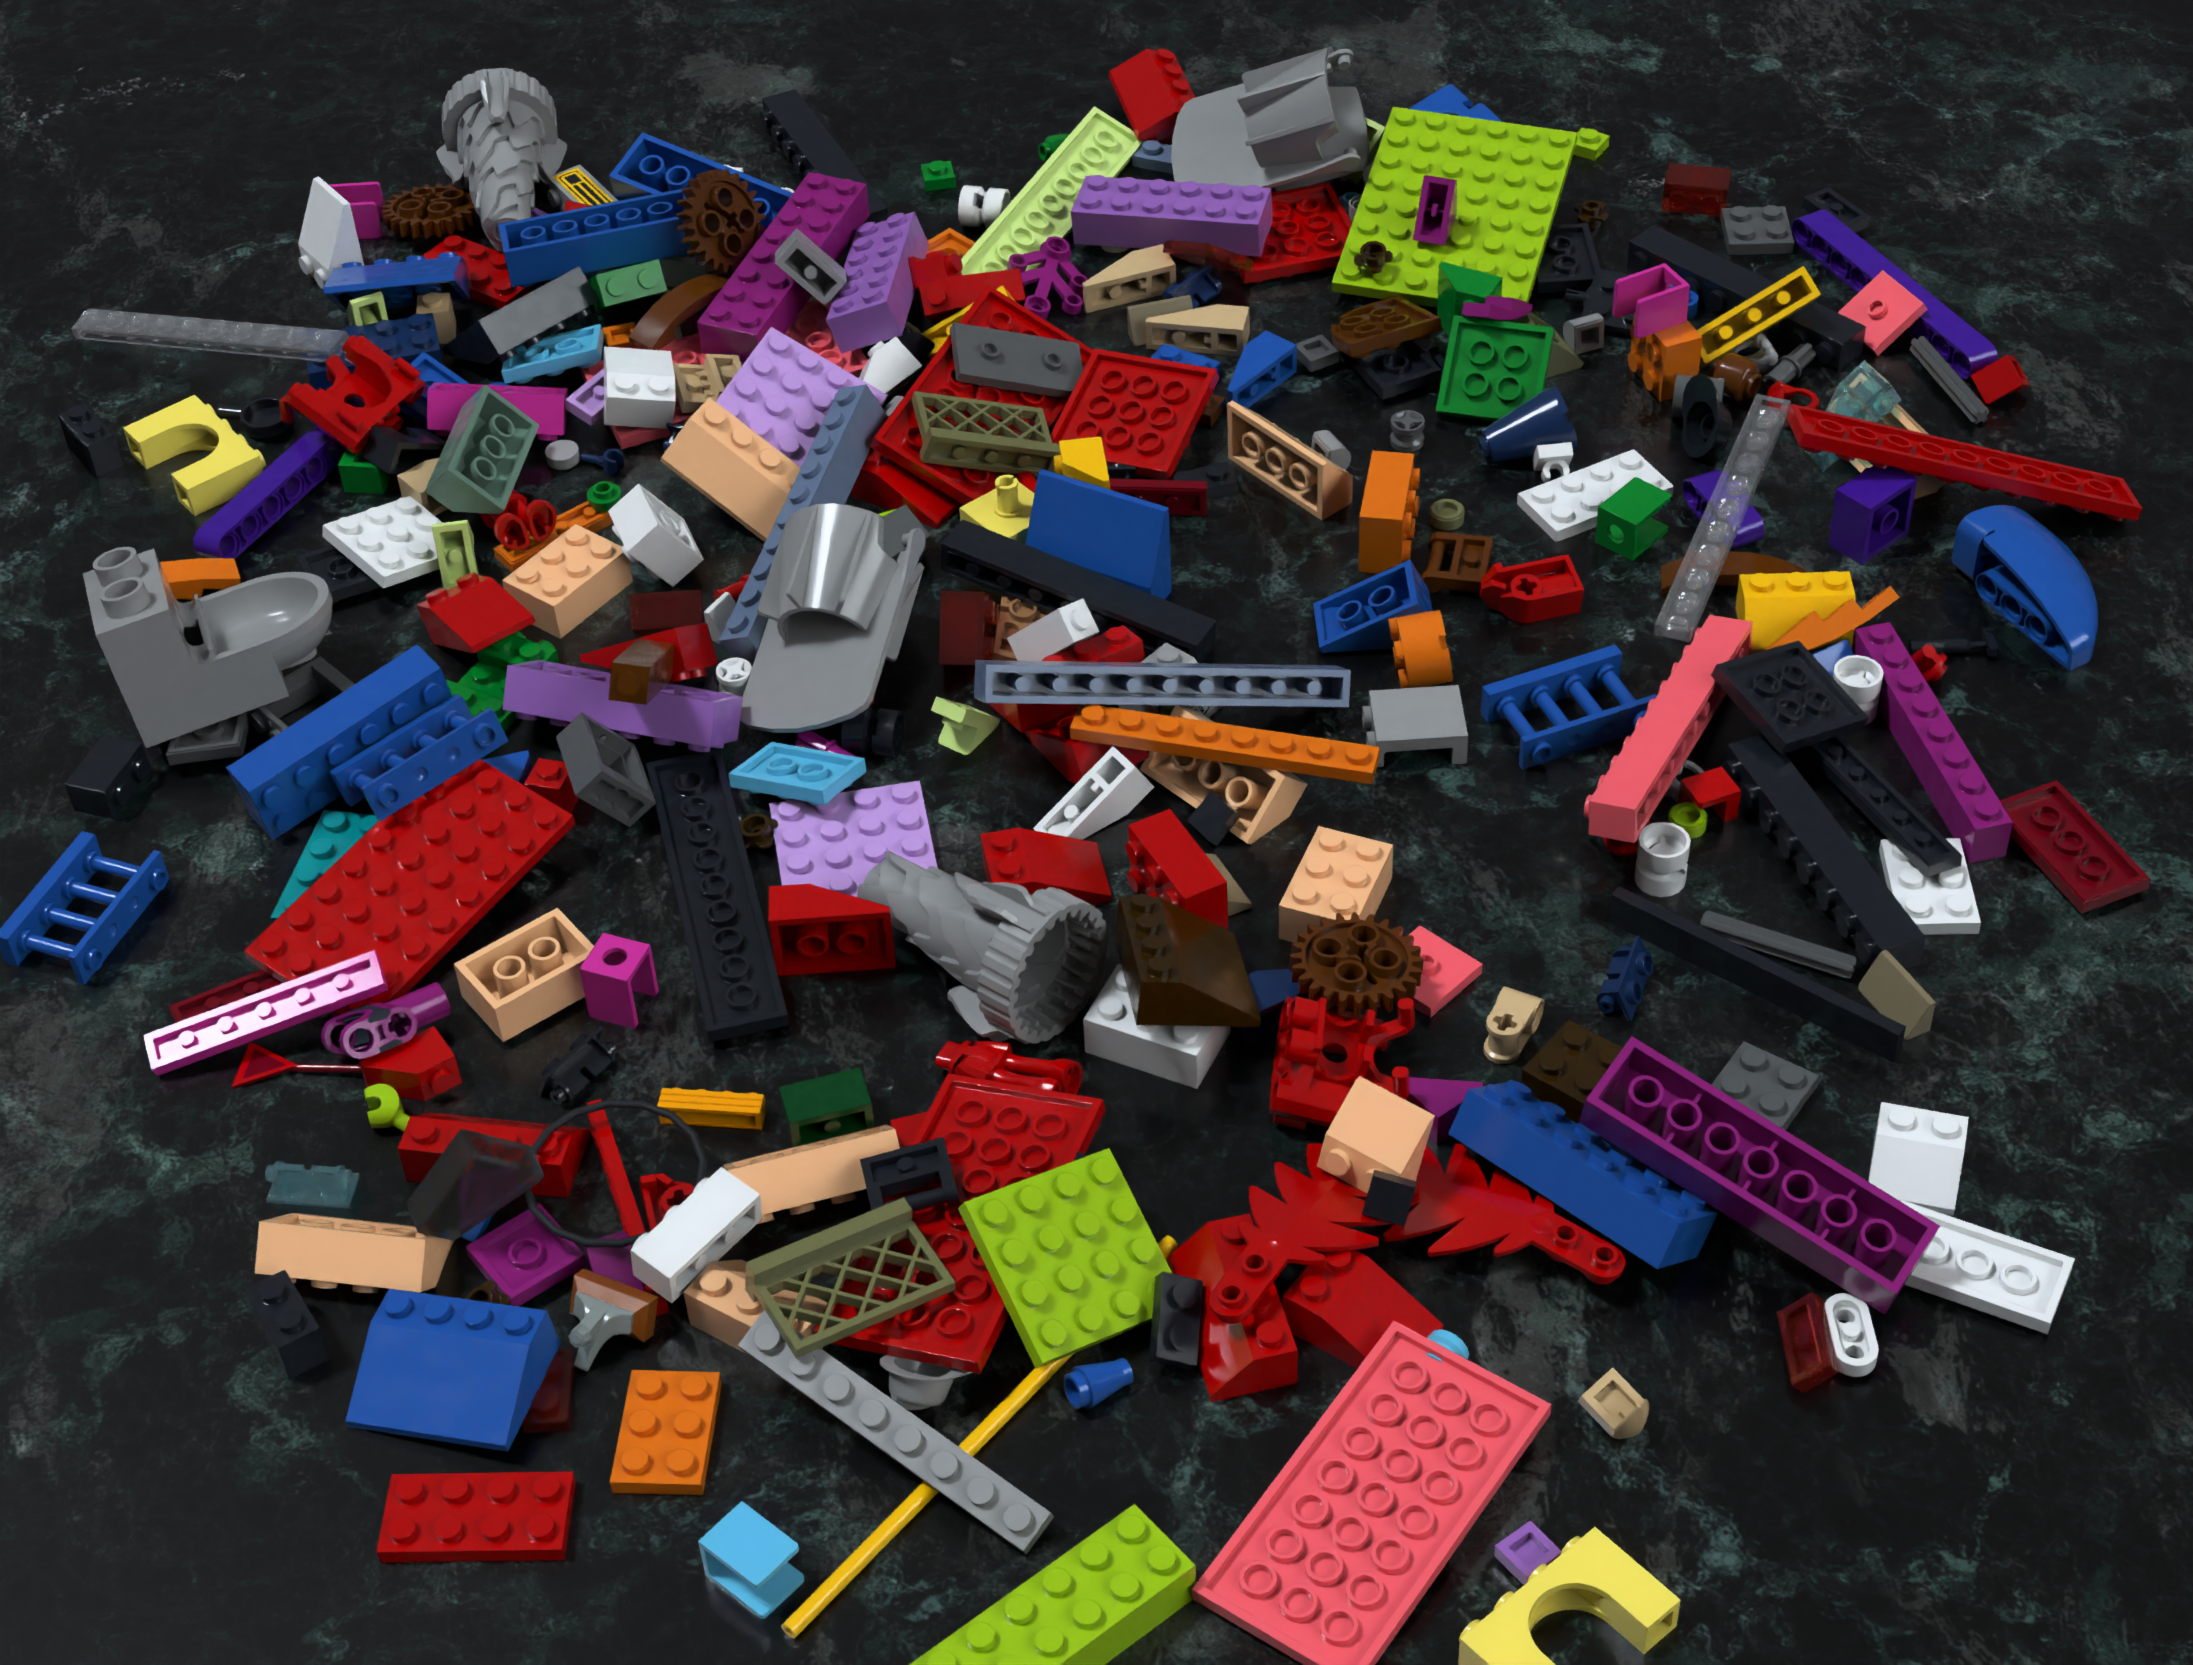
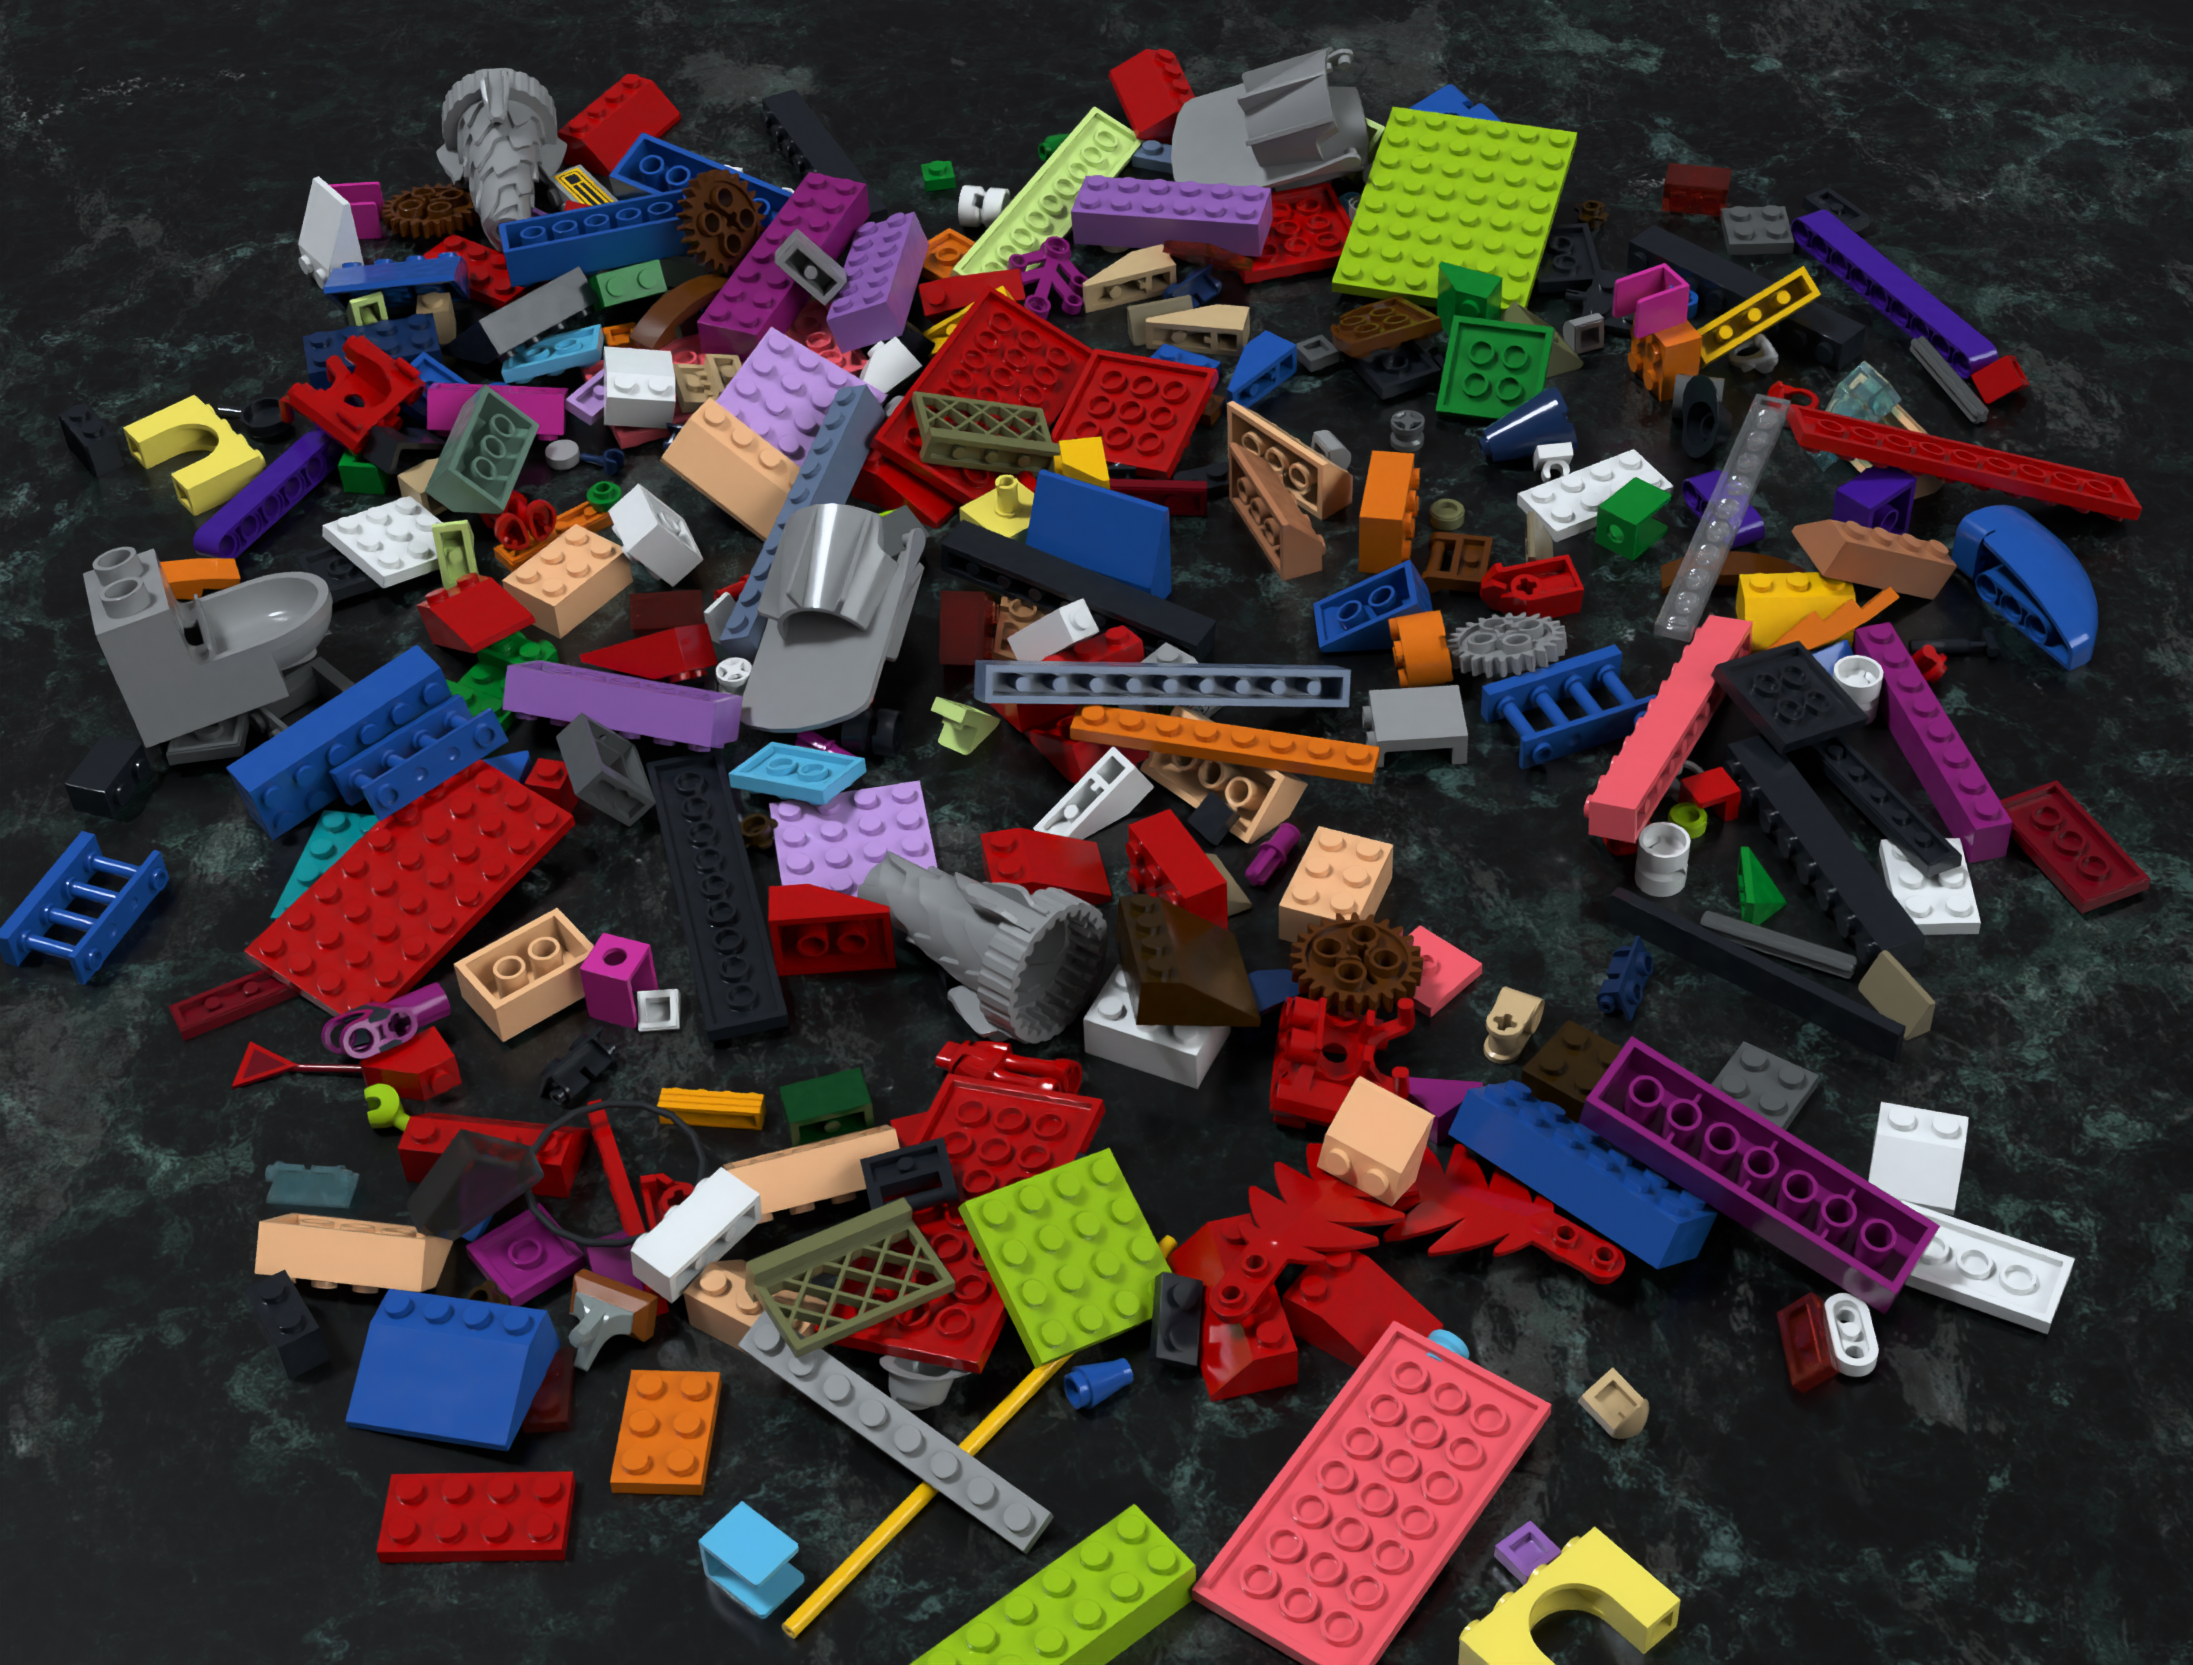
(210, 335): clear plate -> none
(265, 1012): plate -> none
(614, 122): none -> red slope
(641, 671): reddish brown brick -> none
(659, 1010): none -> white slope
(934, 267): red brick -> none
(1015, 360): dark grey plate -> none
(1272, 854): none -> magenta axle
(1273, 515): none -> nougat slope
(1373, 256): dark brown plate -> none
(1389, 1198): black tile -> none
(1436, 210): magenta slope -> none
(1497, 308): magenta slope -> none
(1507, 644): none -> light grey gear
(1537, 539): none -> dark tan slope
(1590, 143): lime plate -> none
(1740, 376): reddish brown head -> none
(1757, 891): none -> green slope
(1790, 366): dark grey axle -> none
(1876, 557): none -> nougat slope
(1885, 311): coral plate -> none

